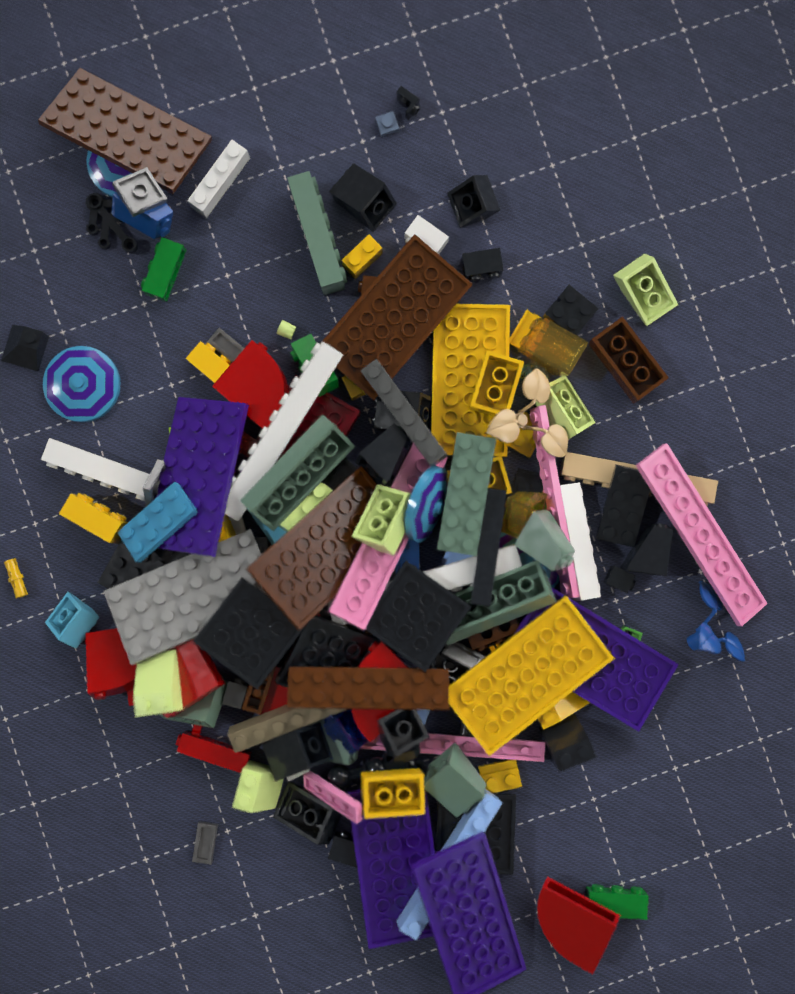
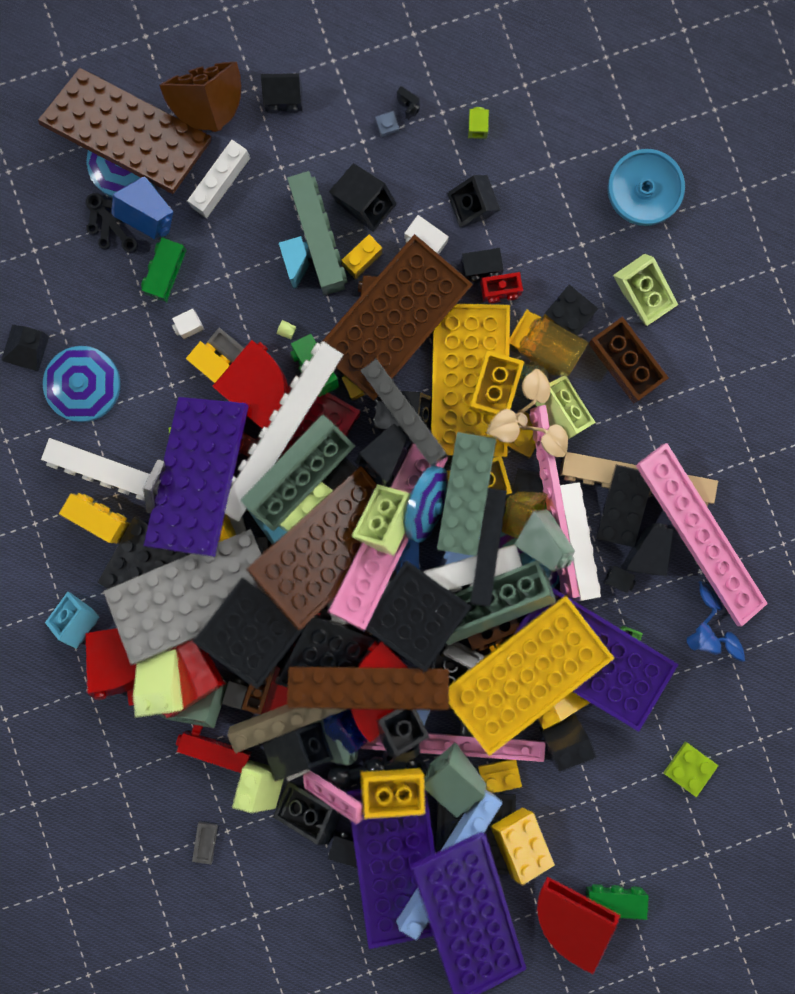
(15, 578): yellow pin -> none
(139, 192): flat silver tile -> none
(157, 522): dark azure plate -> none
(187, 324): none -> white brick
(205, 97): none -> reddish brown brick
(282, 92): none -> black slope
(295, 256): none -> medium azure slope
(478, 123): none -> lime brick
(501, 287): none -> red brick
(522, 845): none -> yellow brick
(646, 187): none -> dark azure dish
(690, 769): none -> lime plate

